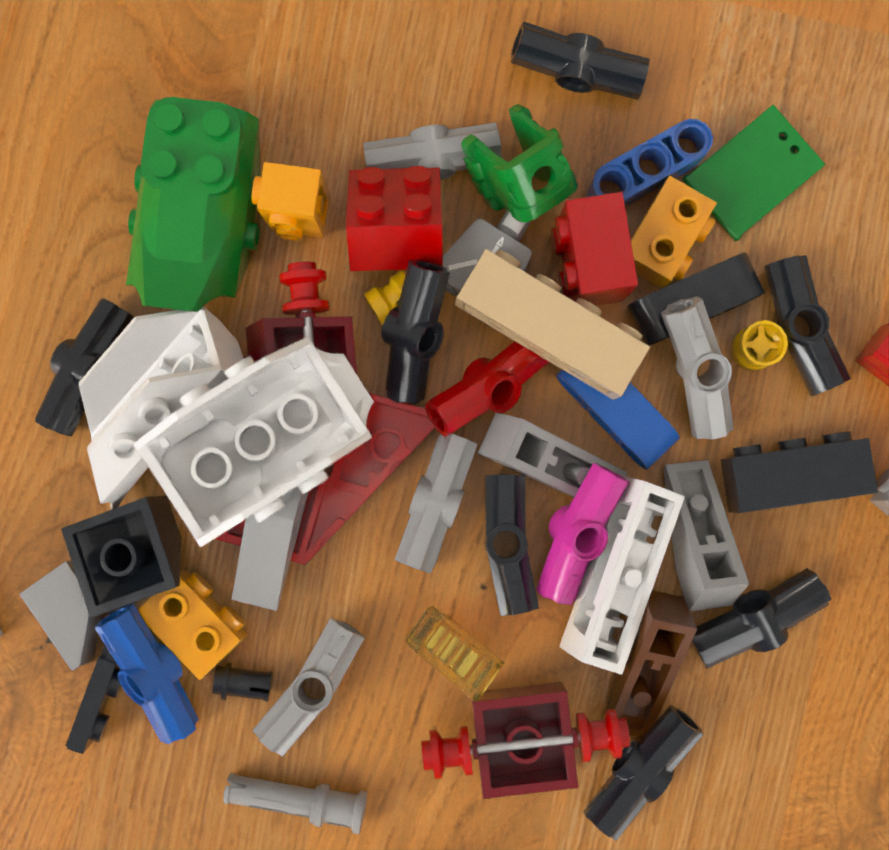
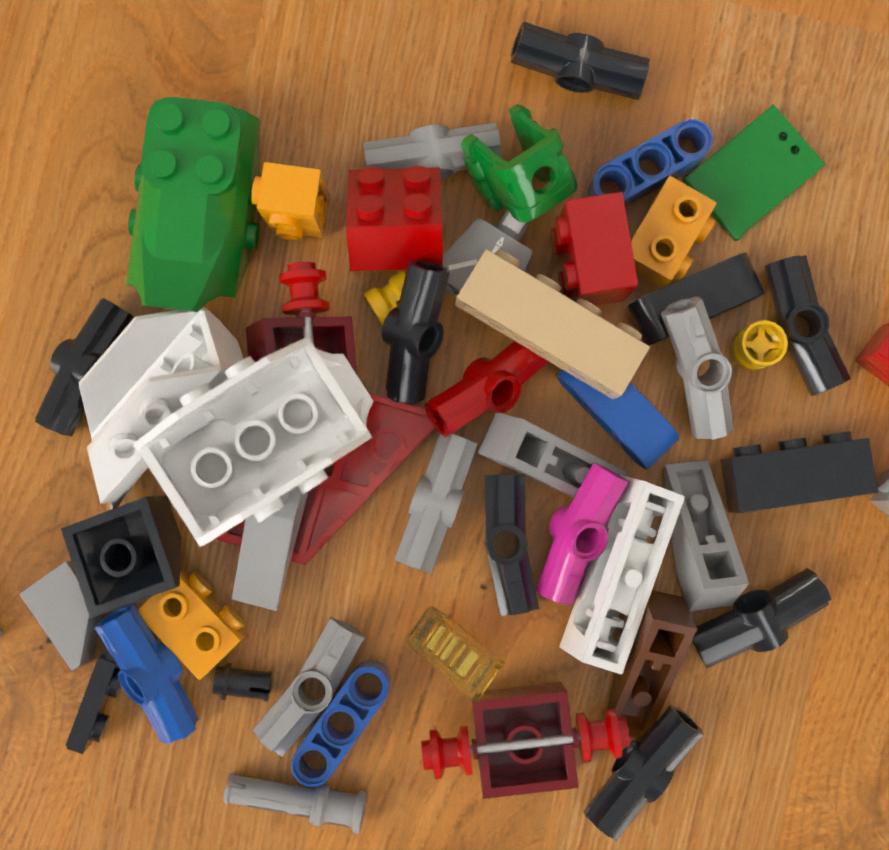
(326, 738): none -> blue beam

